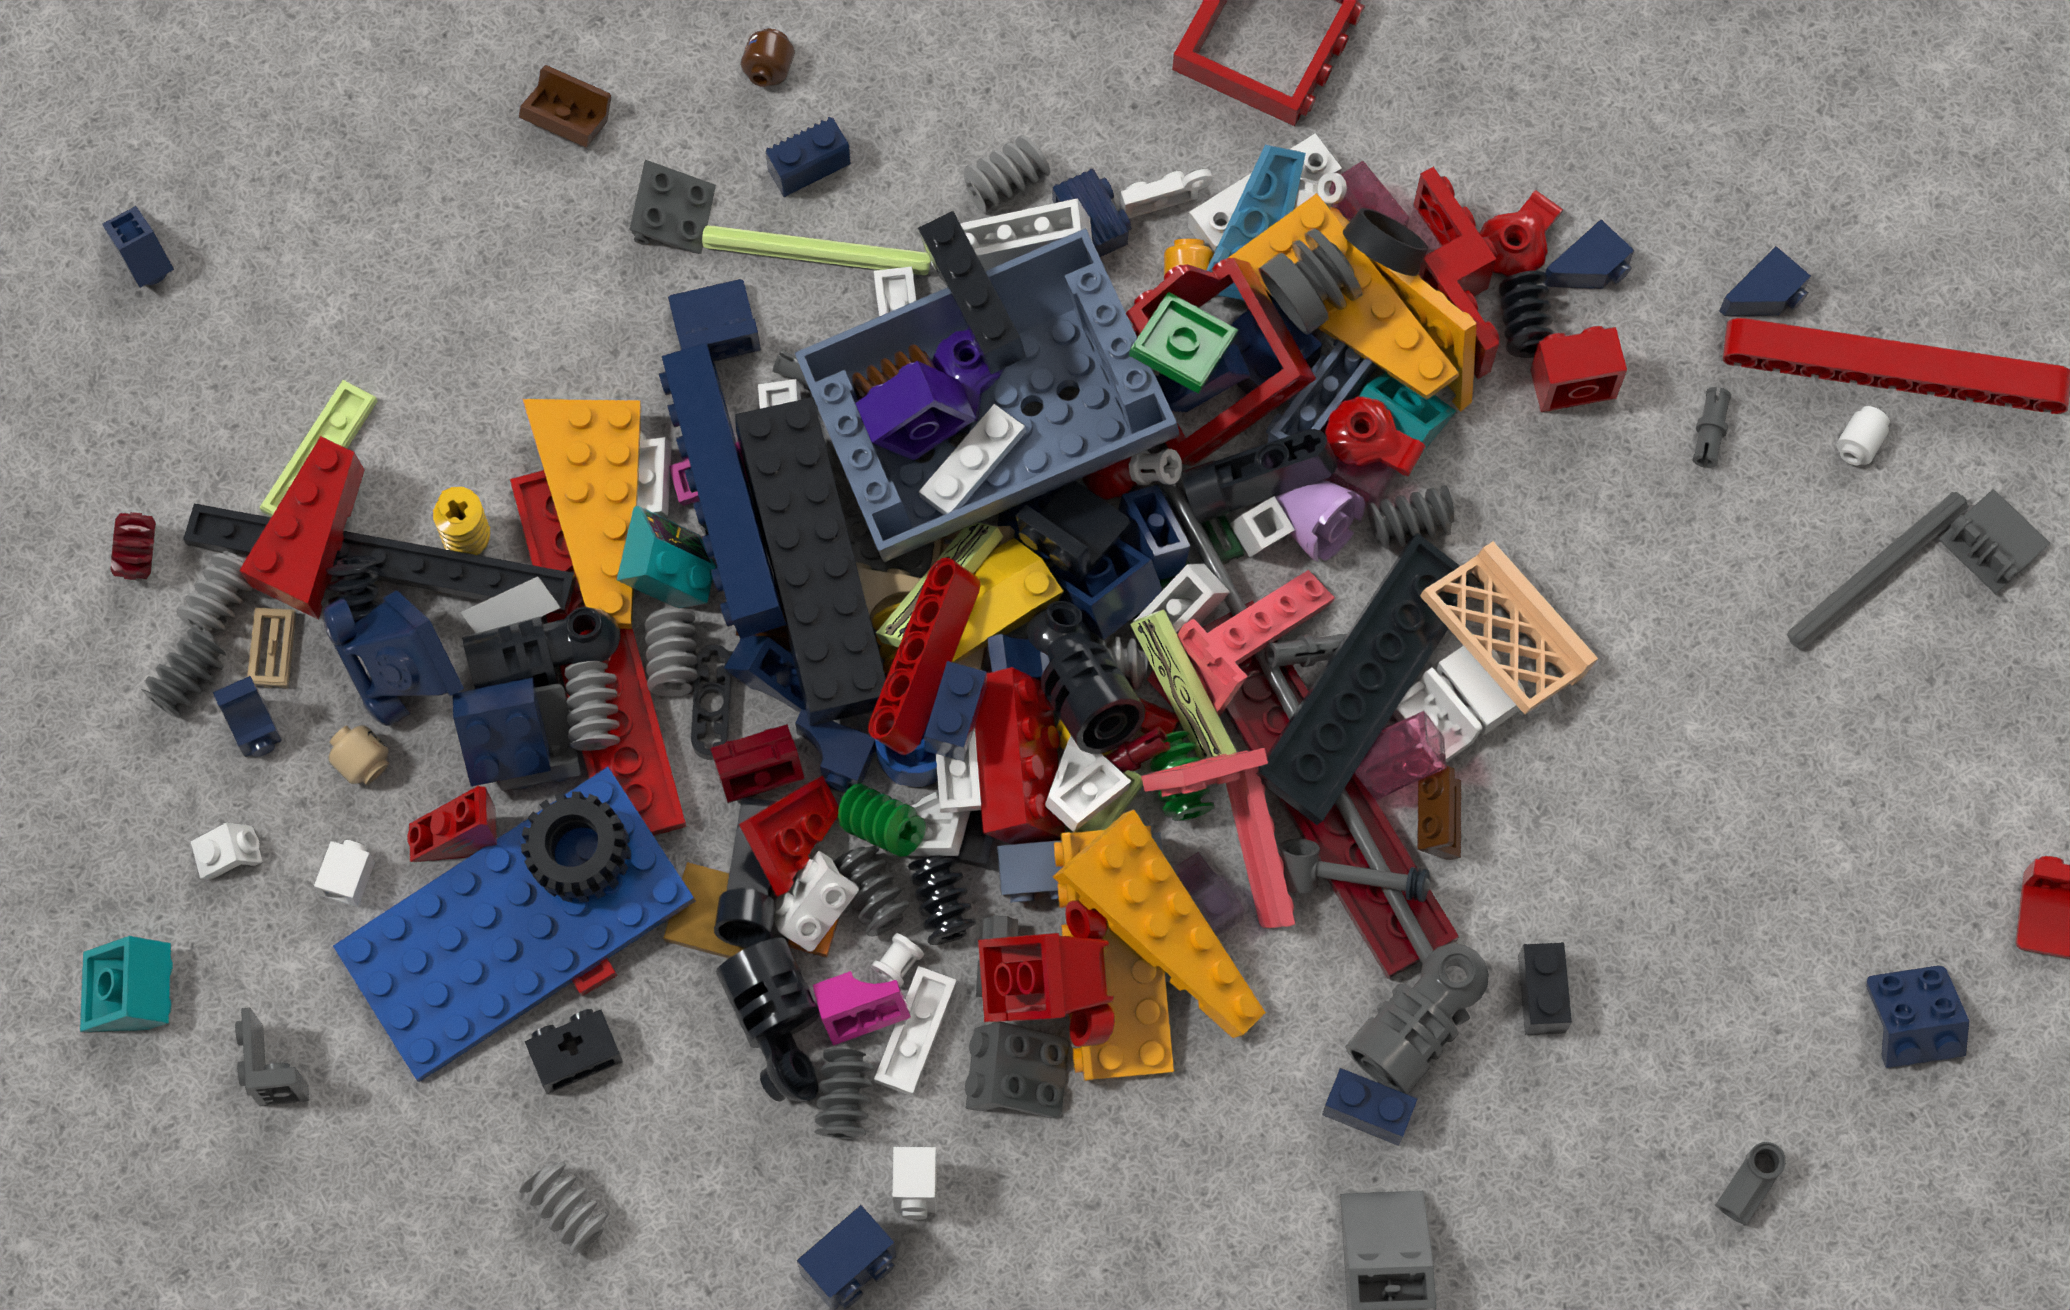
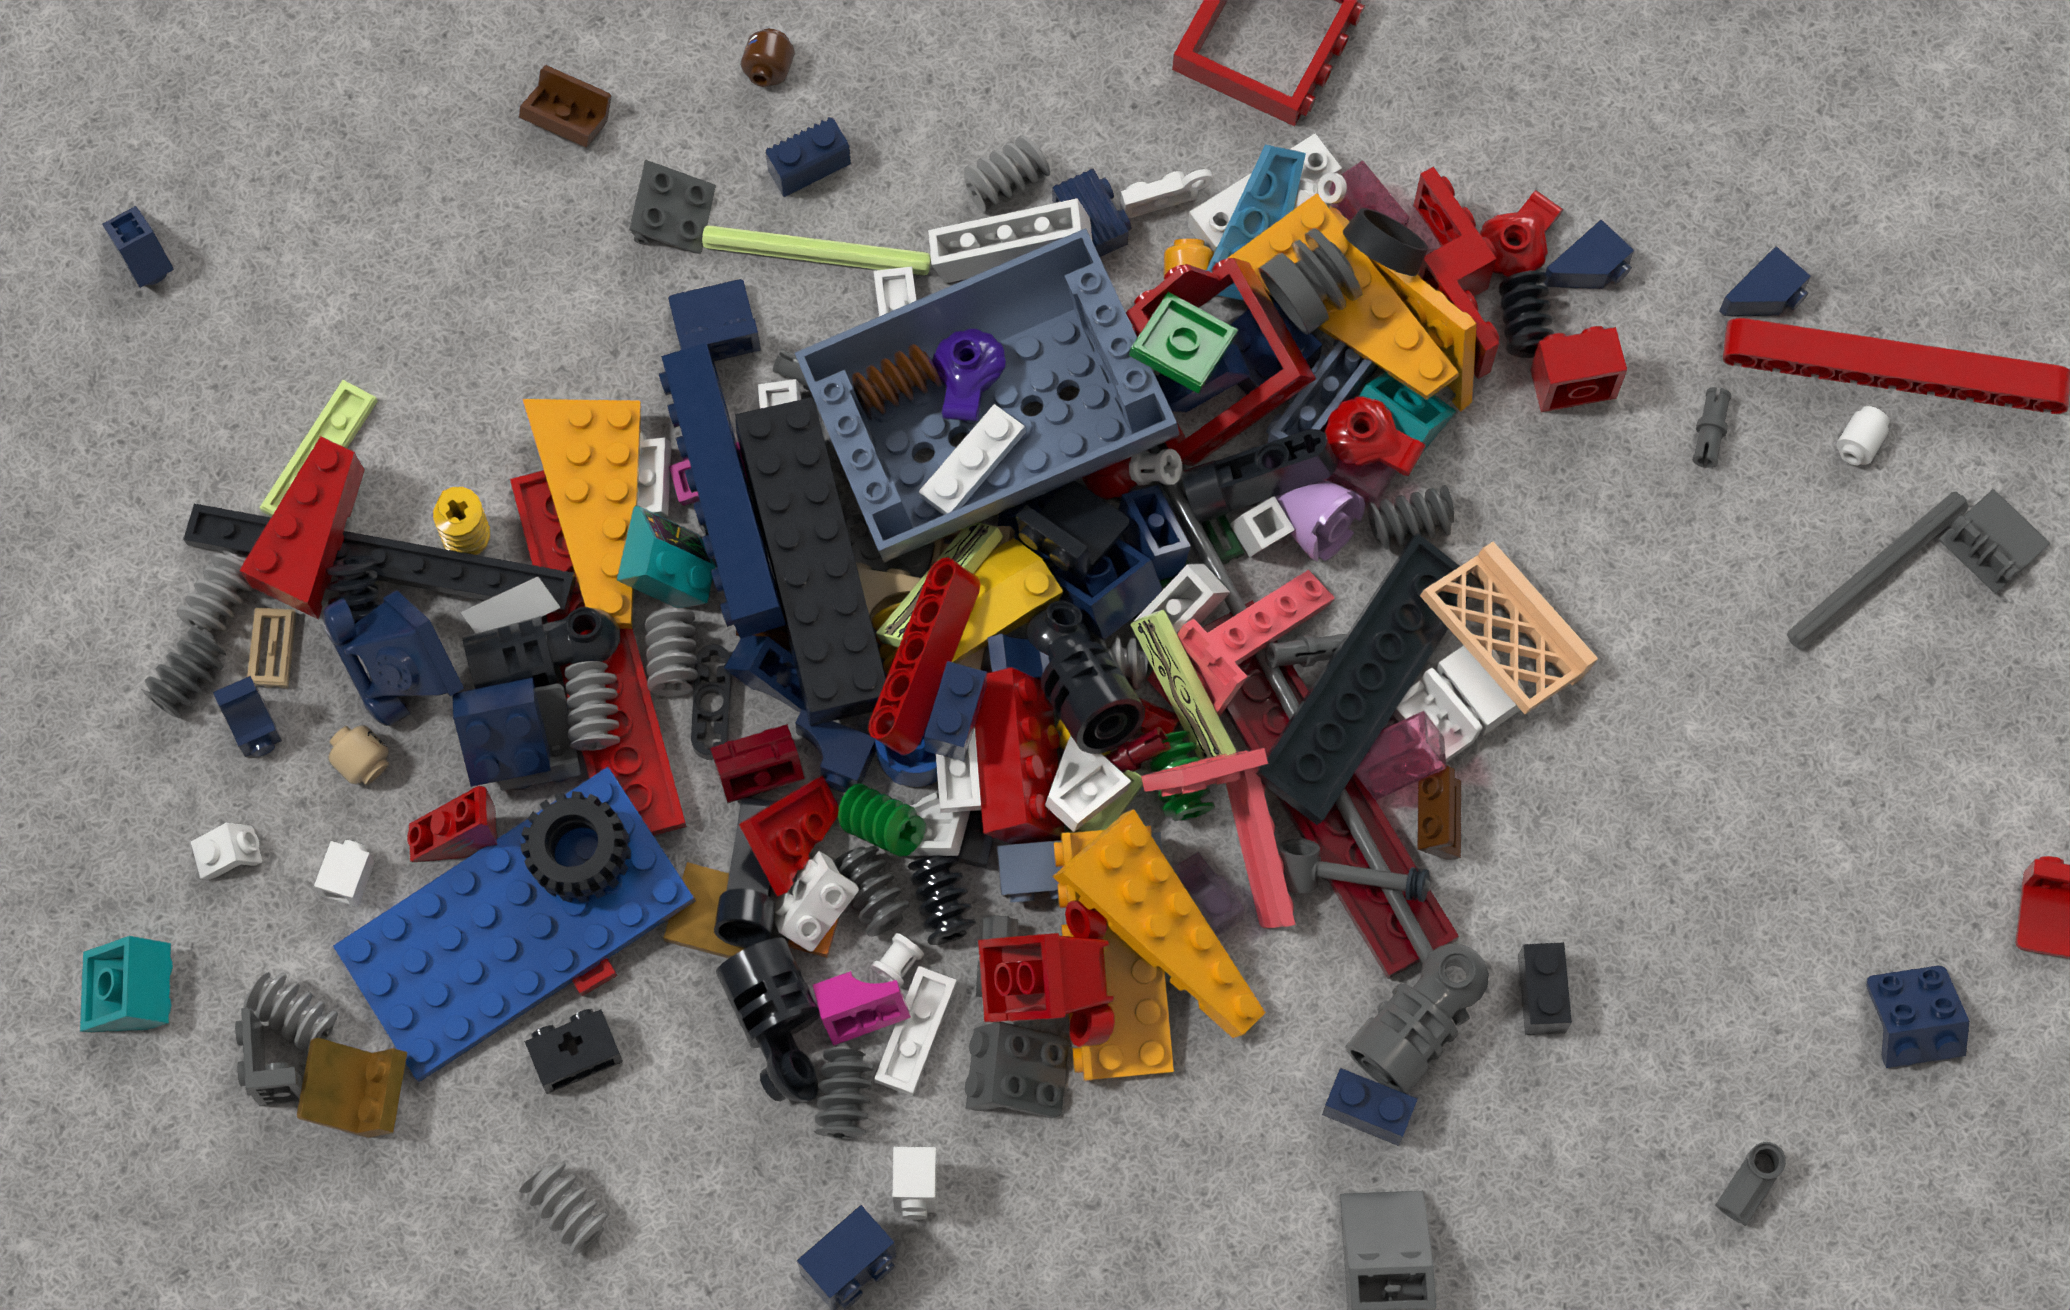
(132, 546): dark red gear -> none
(288, 1012): none -> light grey piece
(351, 1088): none -> pearl gold bracket
(915, 410): dark purple brick -> none
(973, 292): black arch -> none

